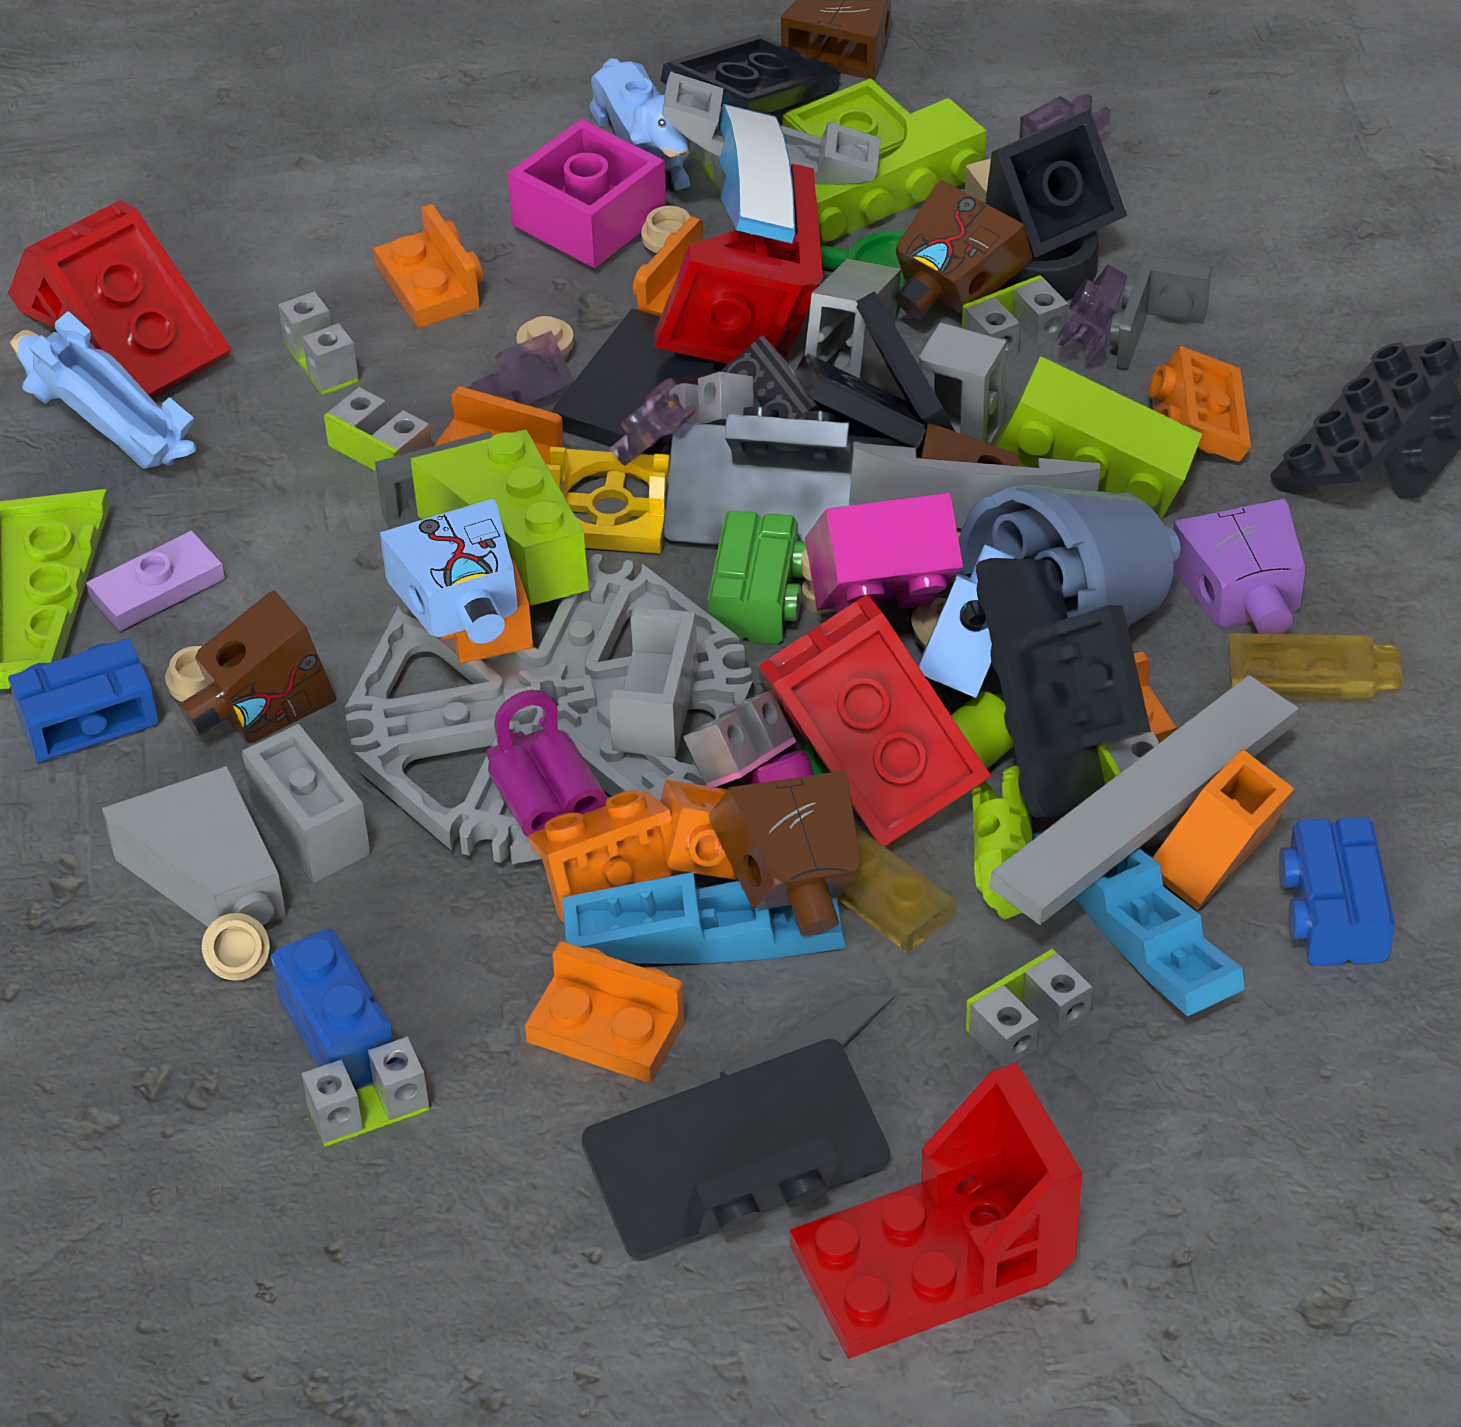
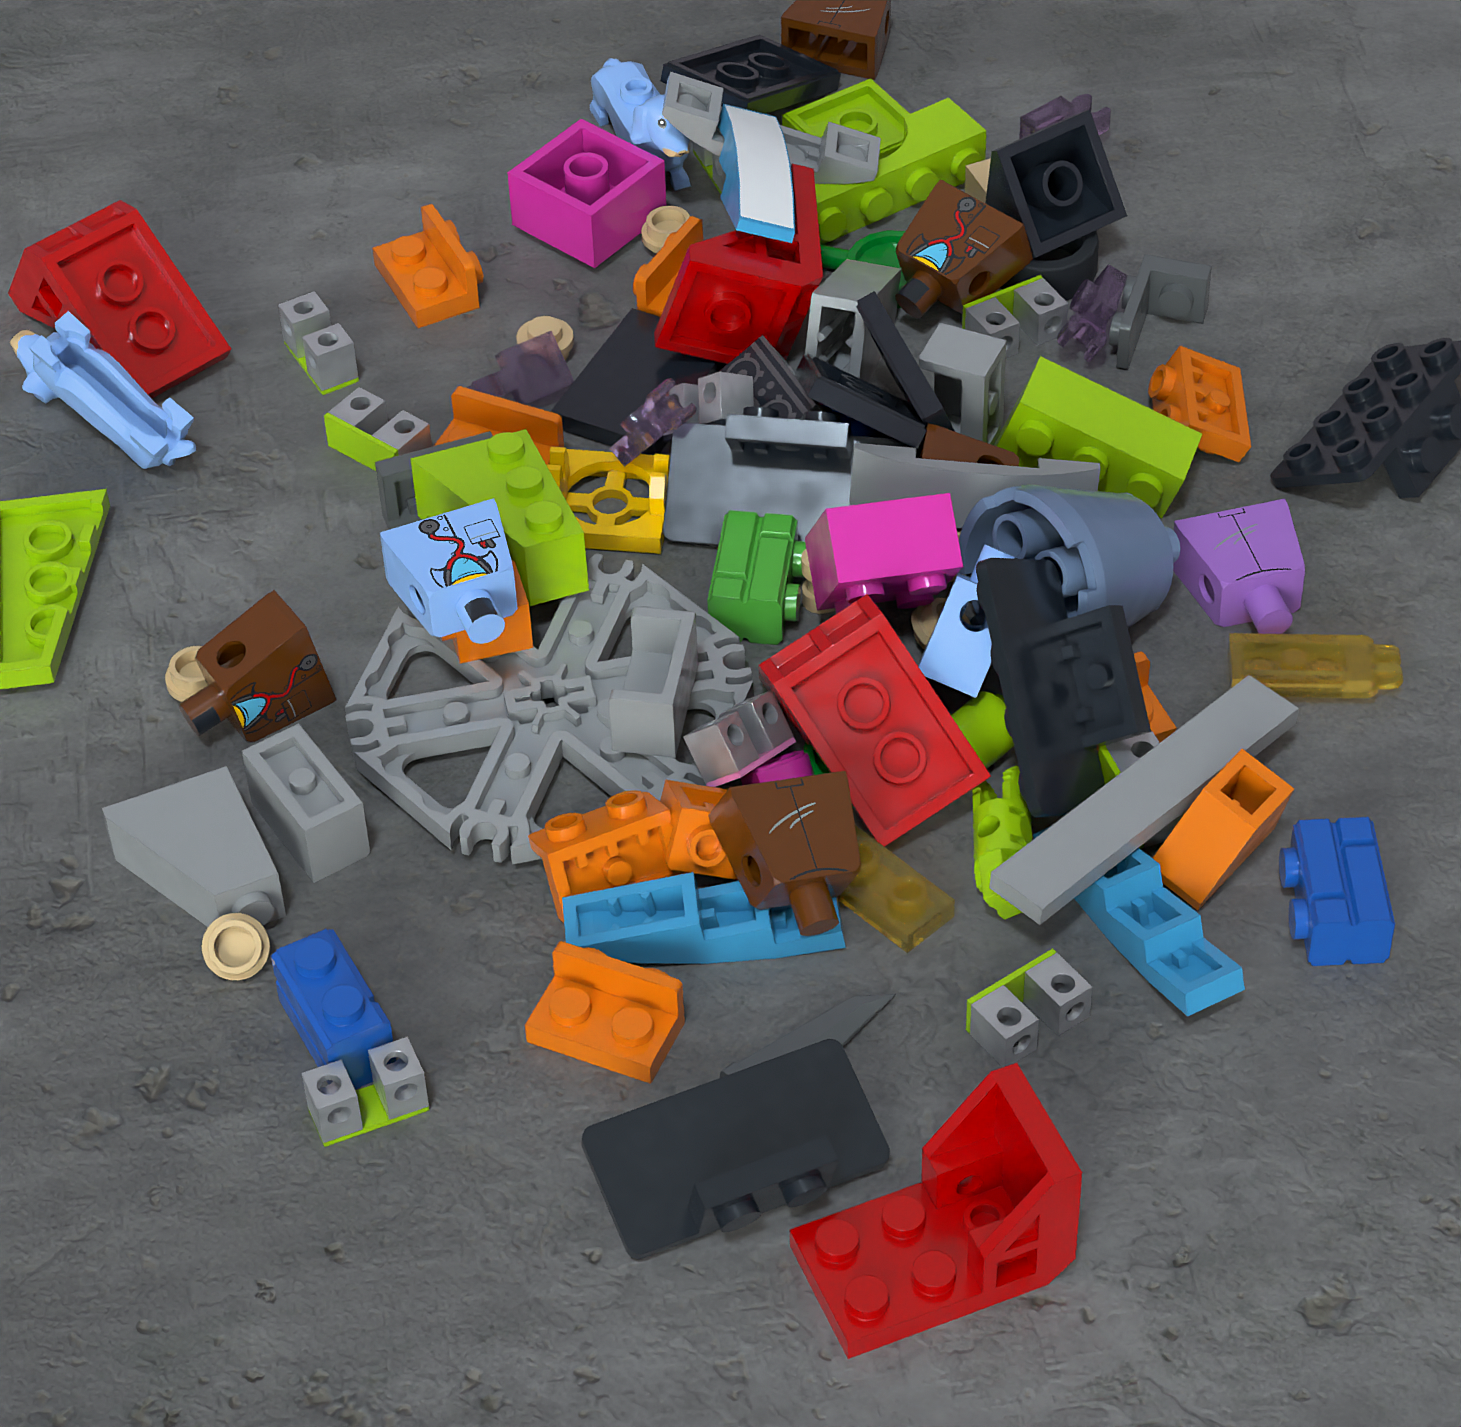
(83, 699): blue brick -> none
(155, 580): lavender plate -> none
(540, 771): magenta piece -> none

